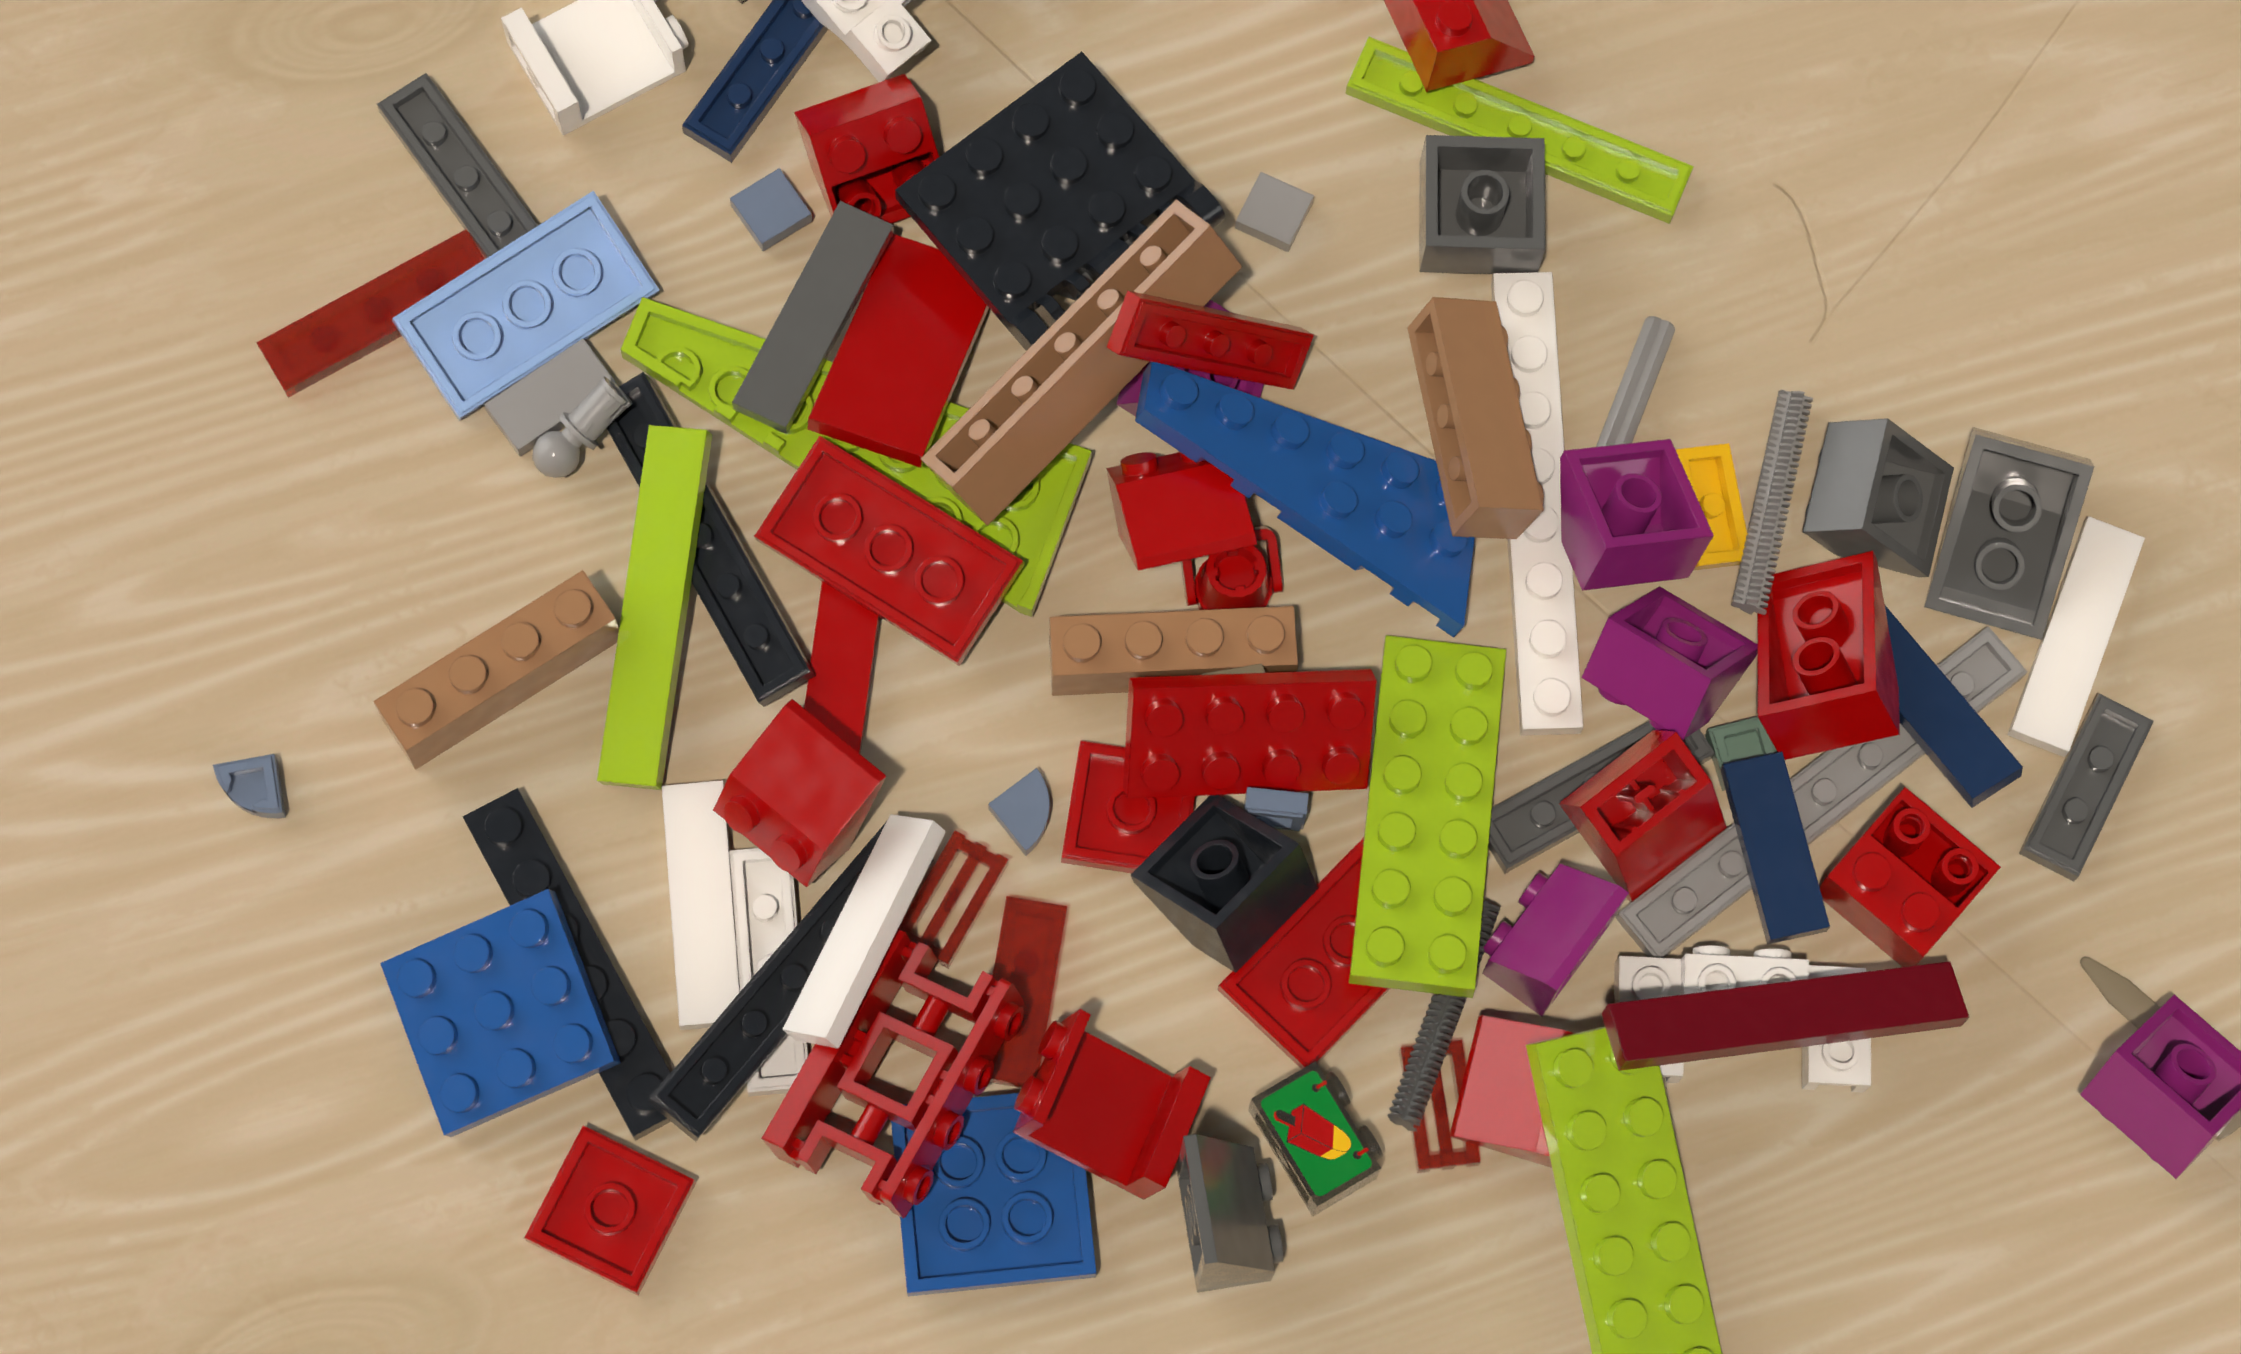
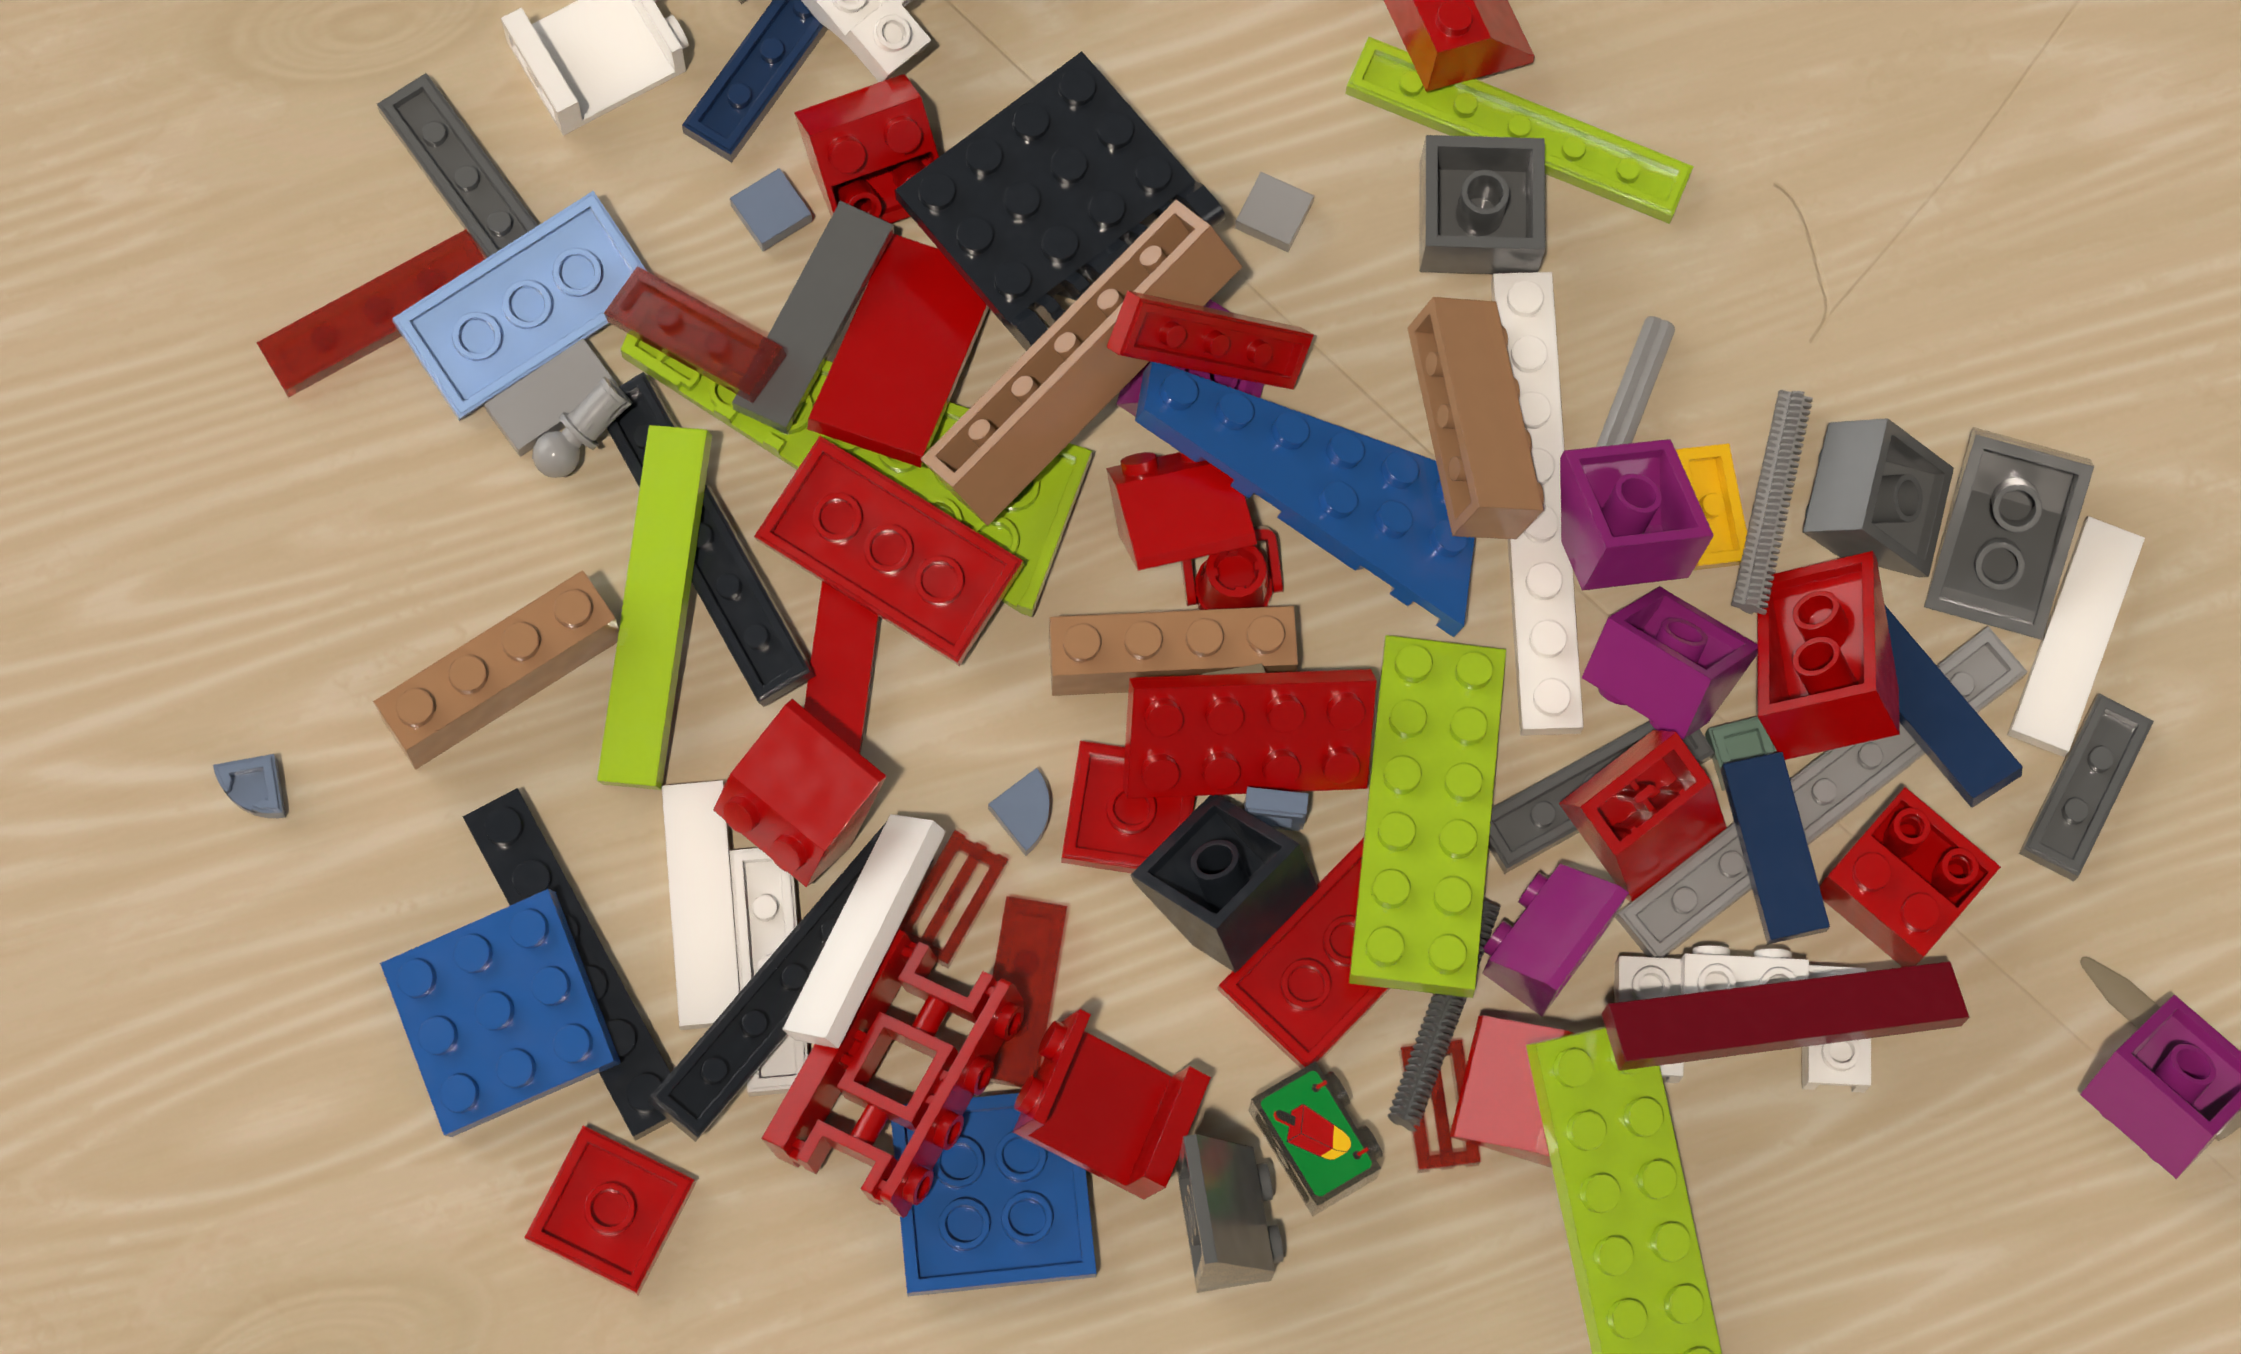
(695, 334): none -> clear red tile

